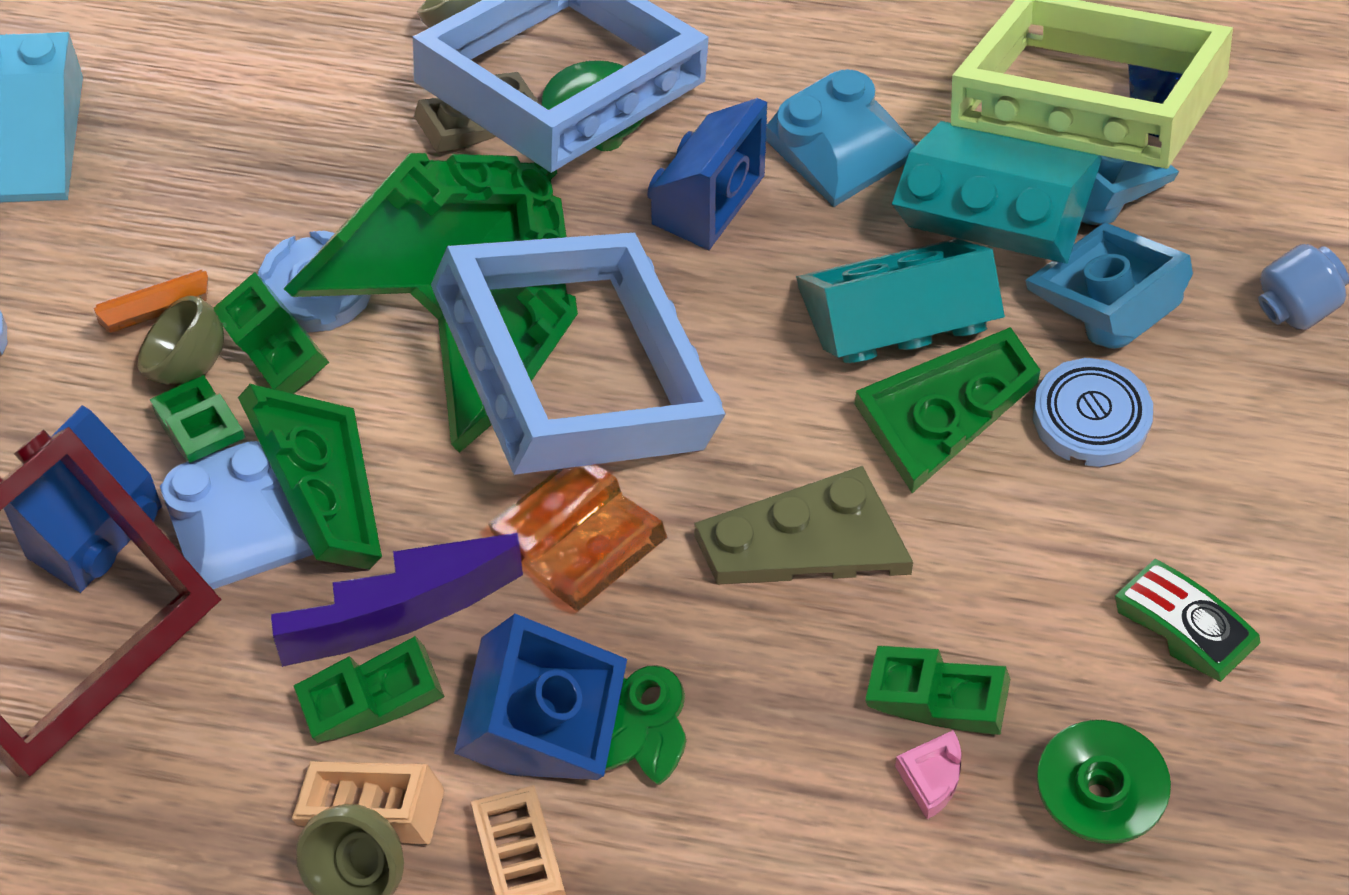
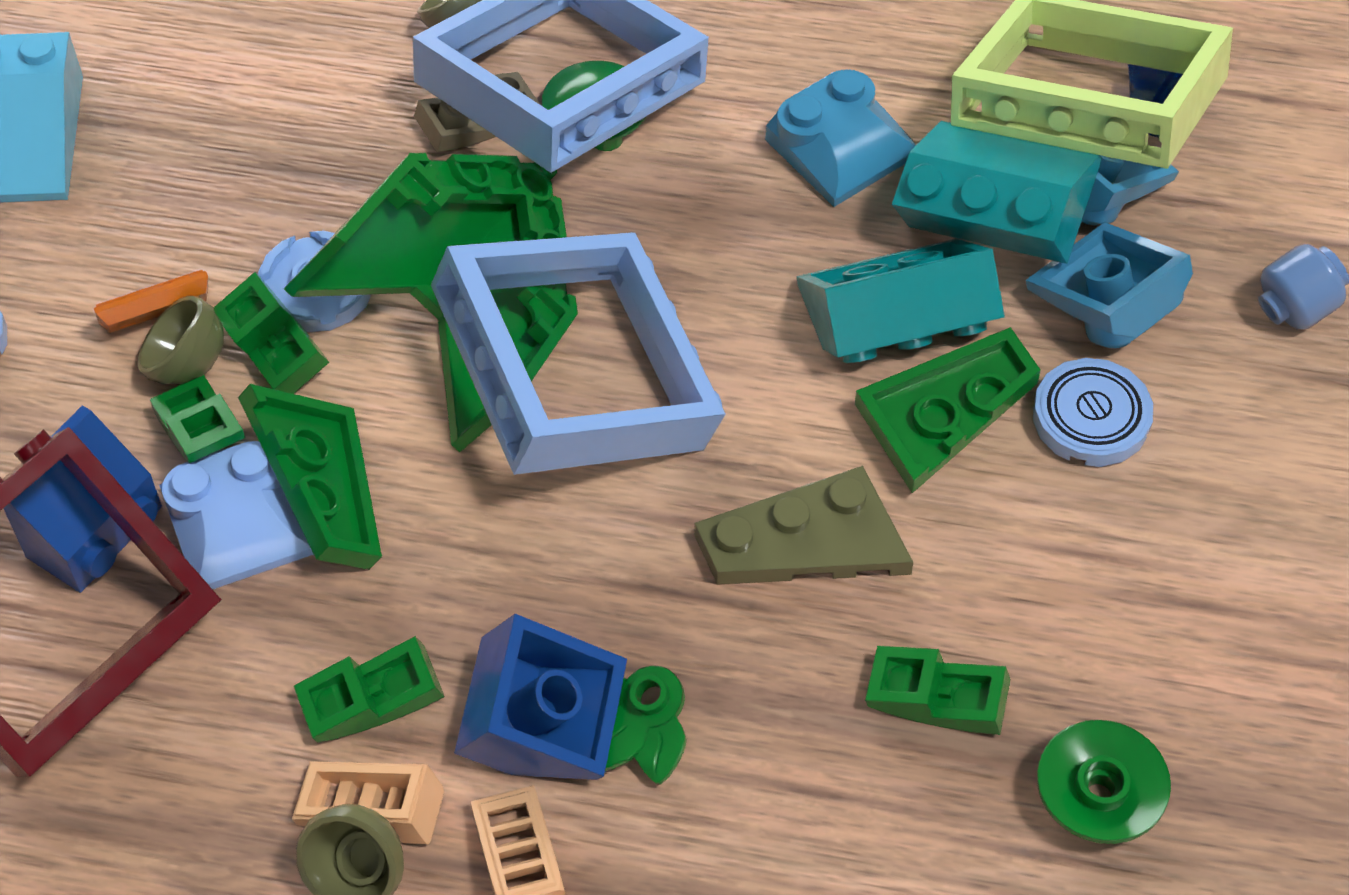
(424, 589): dark purple slope -> none
(579, 532): clear orange slope -> none
(711, 174): blue slope -> none
(932, 772): bright pink tile -> none
(1193, 620): slope -> none

